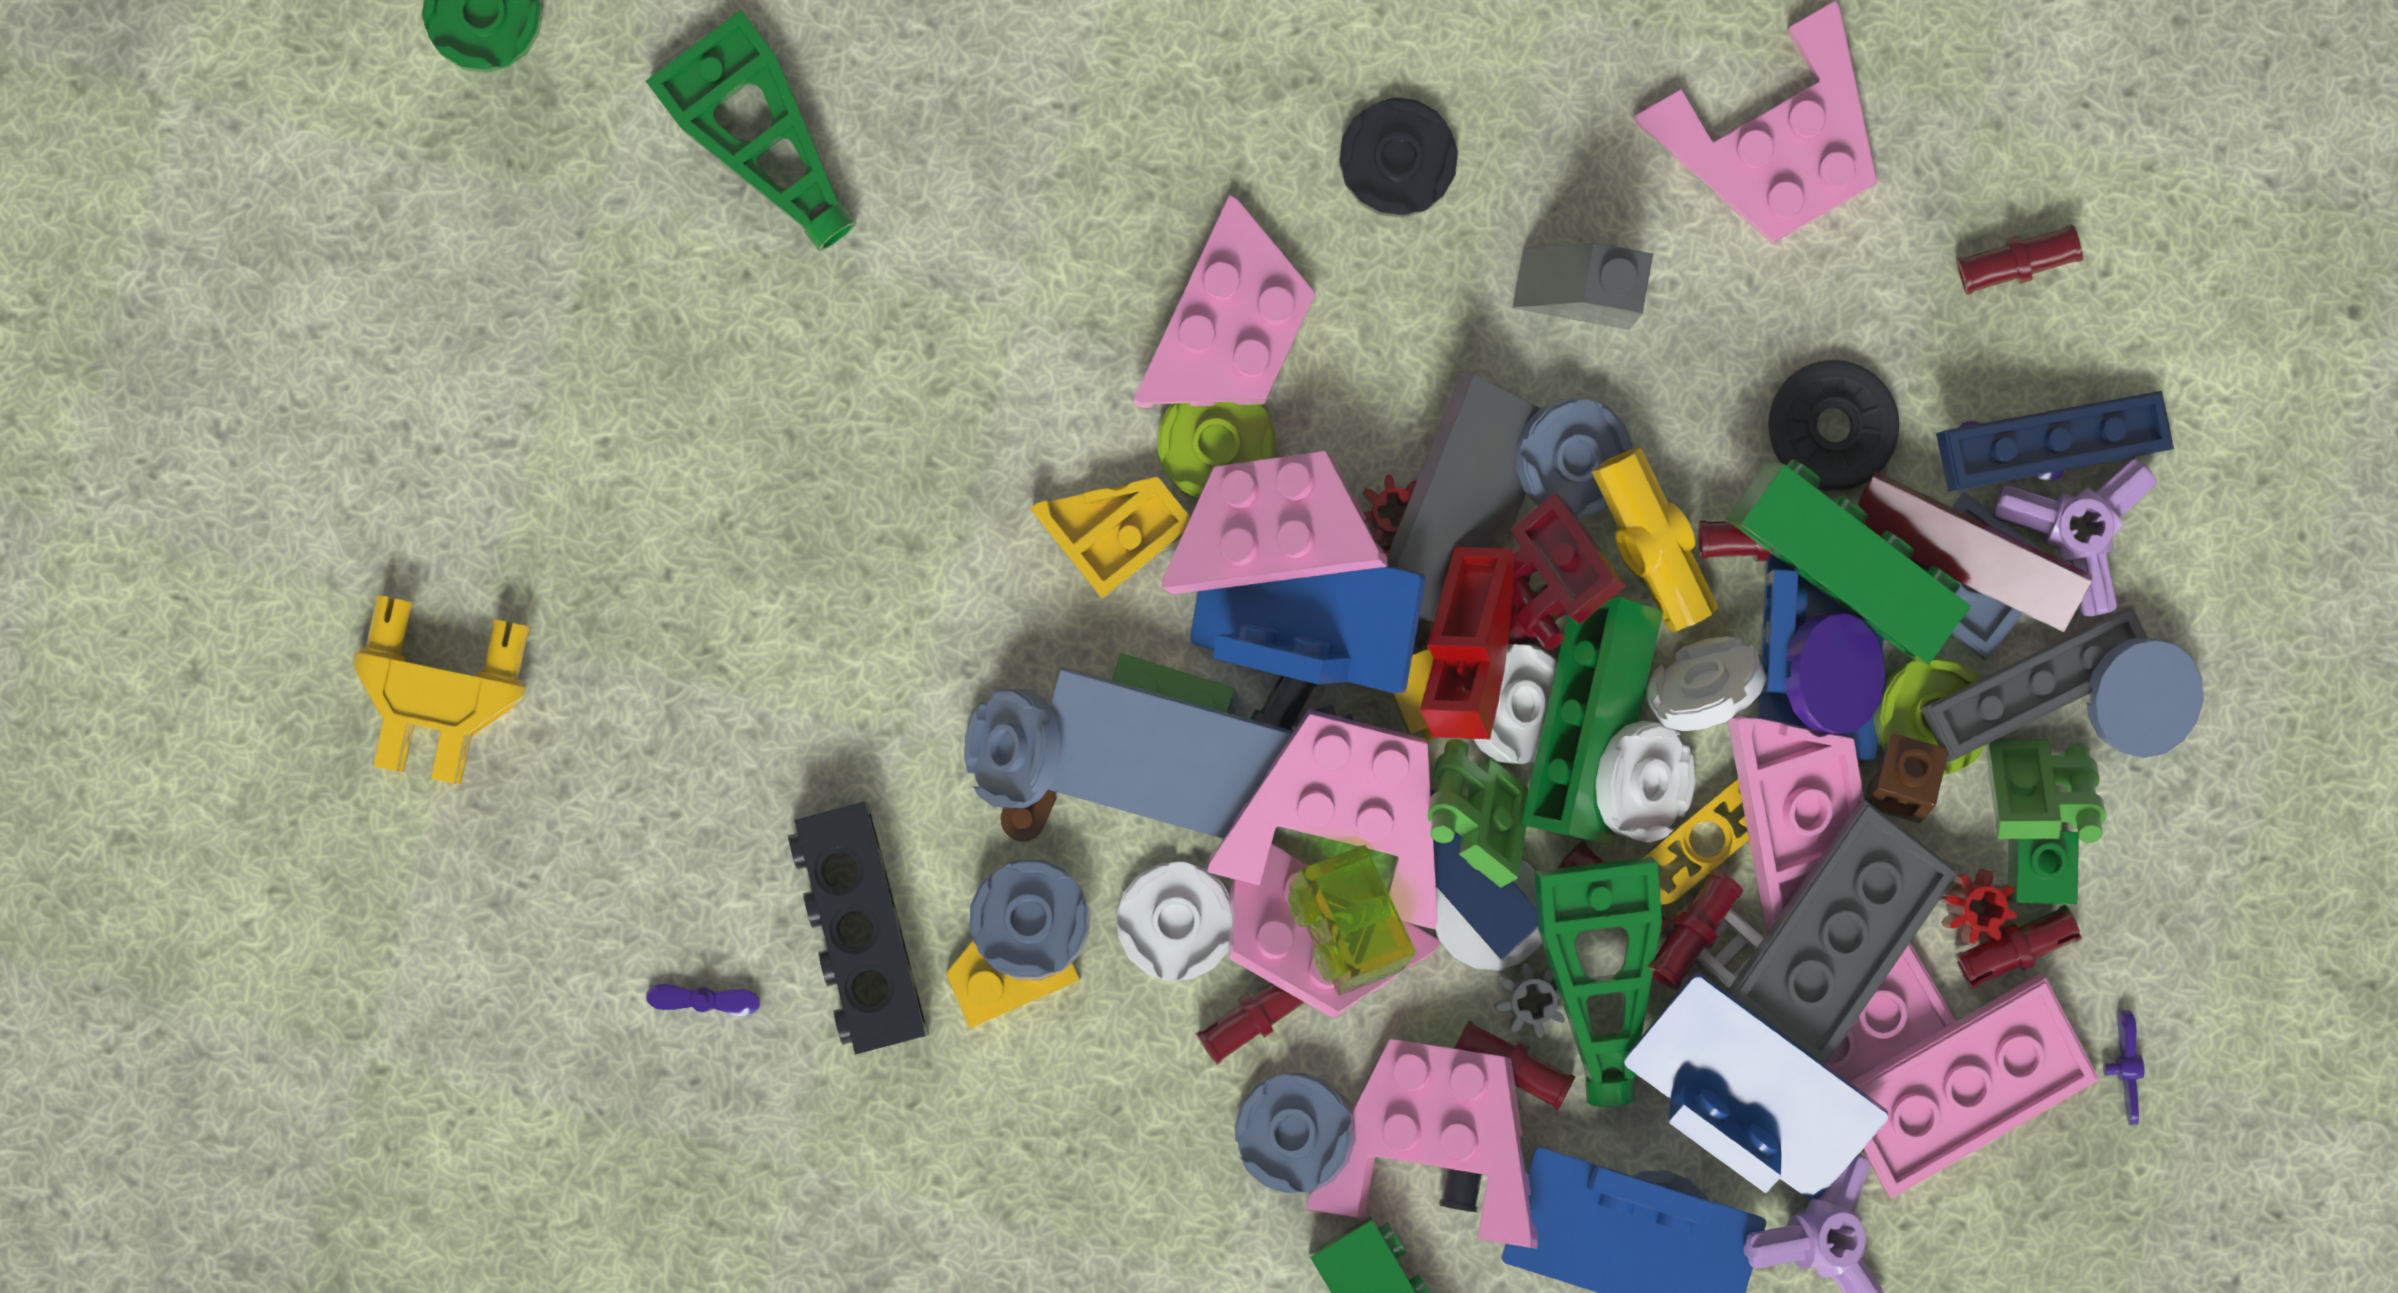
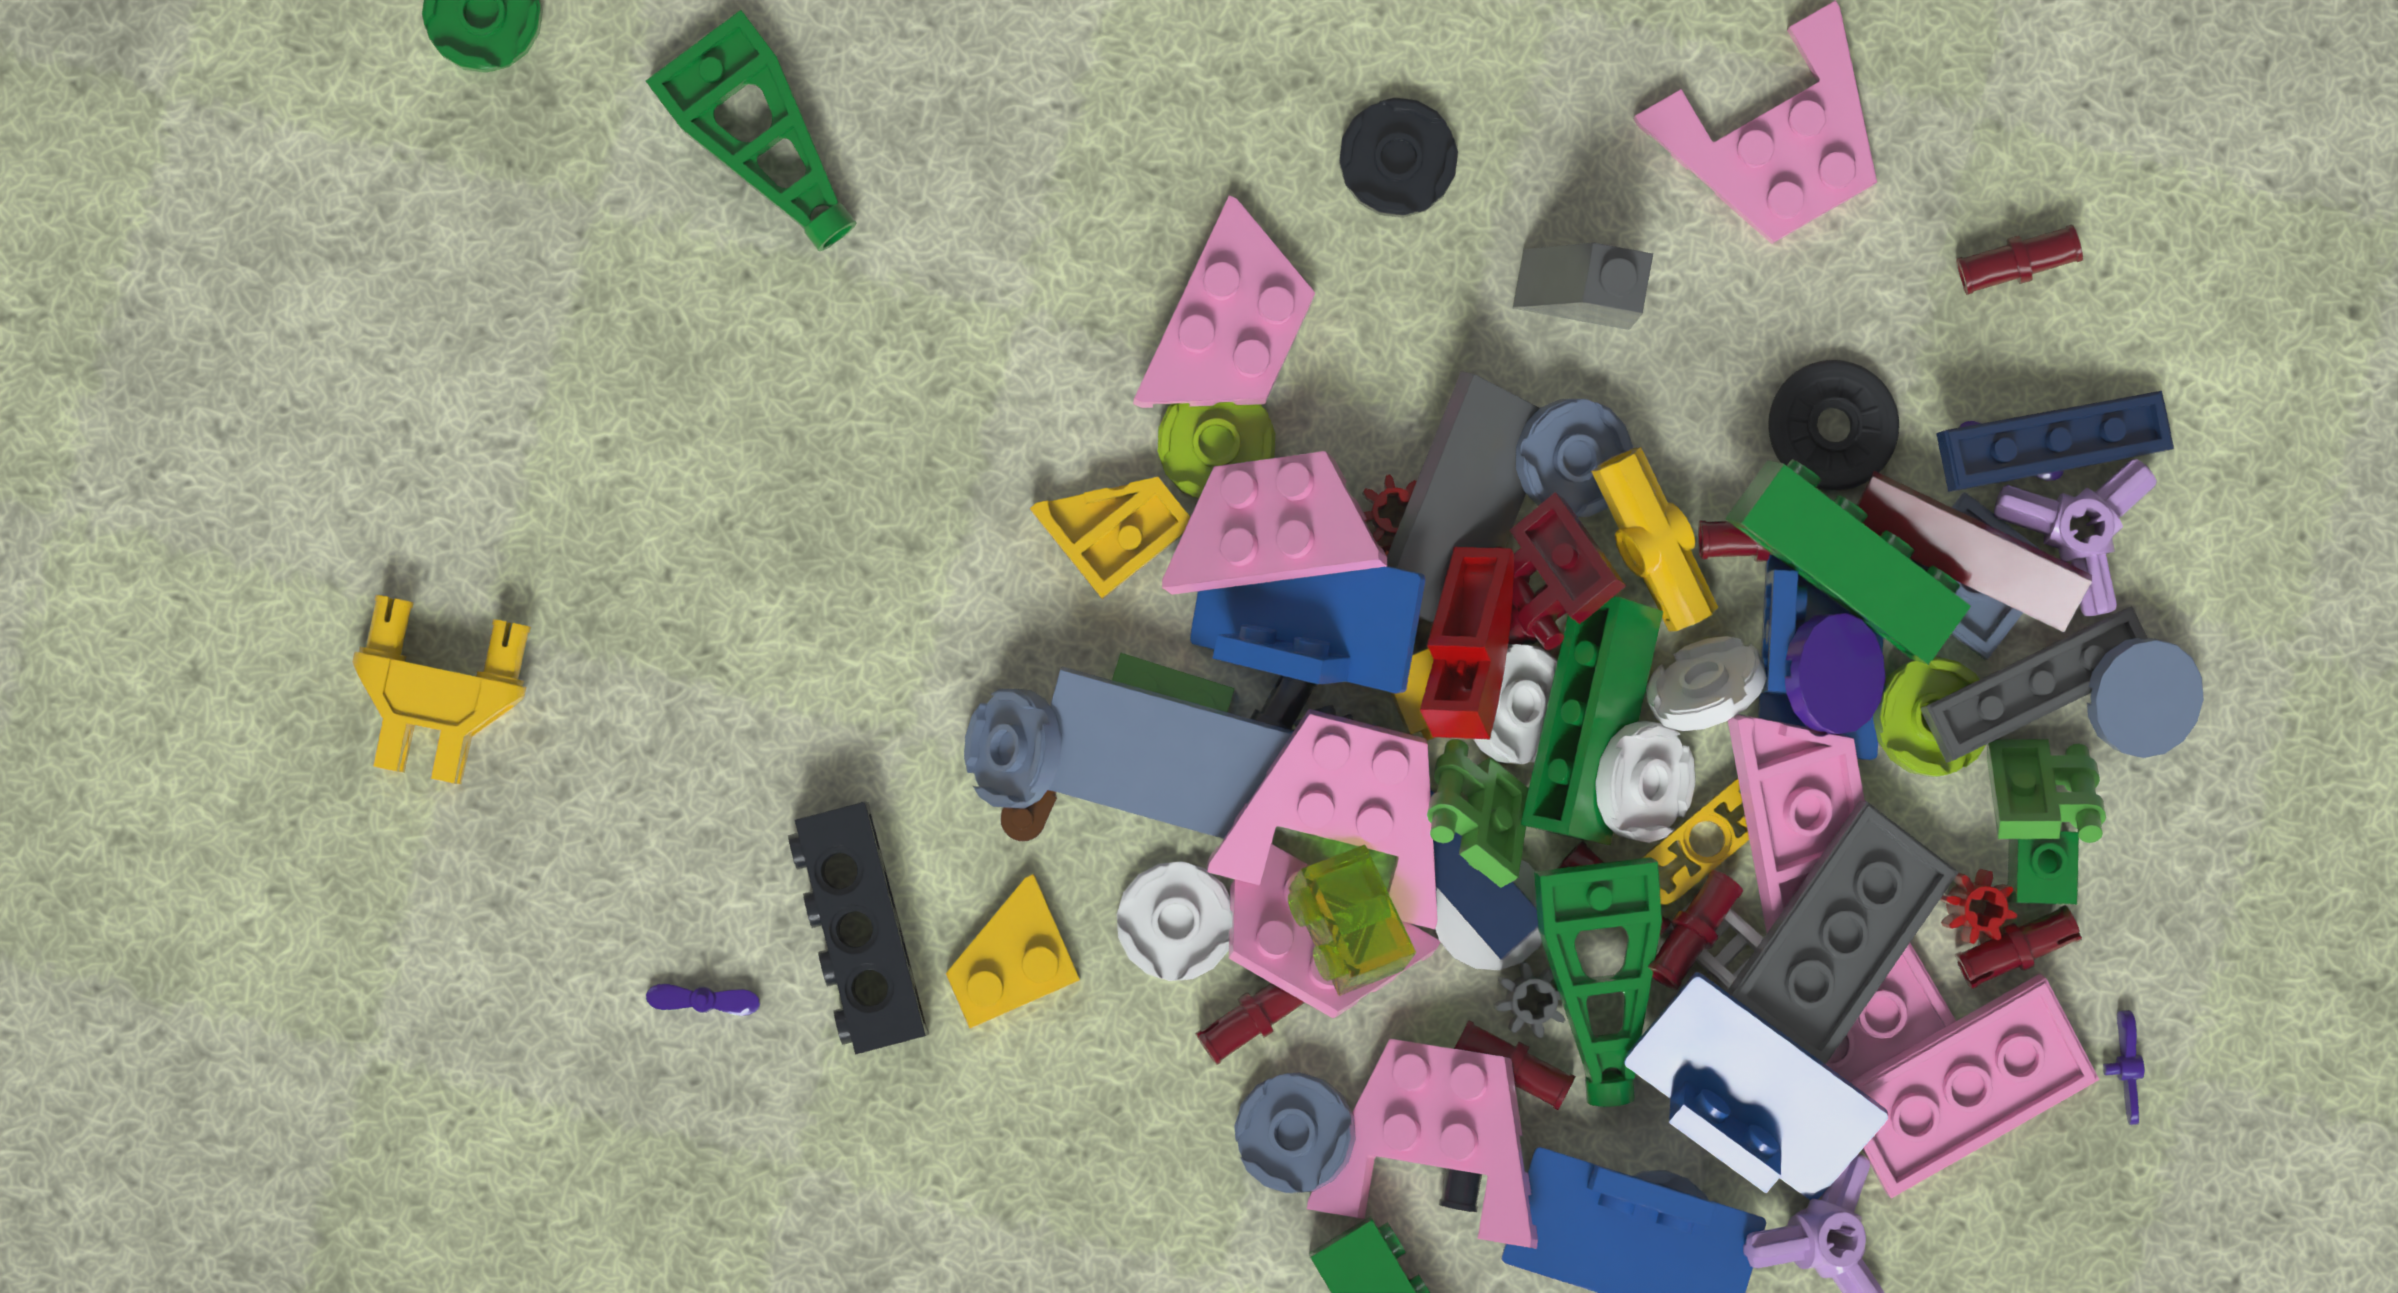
(1029, 920): sand blue tile -> none
(1908, 778): reddish brown bracket -> none

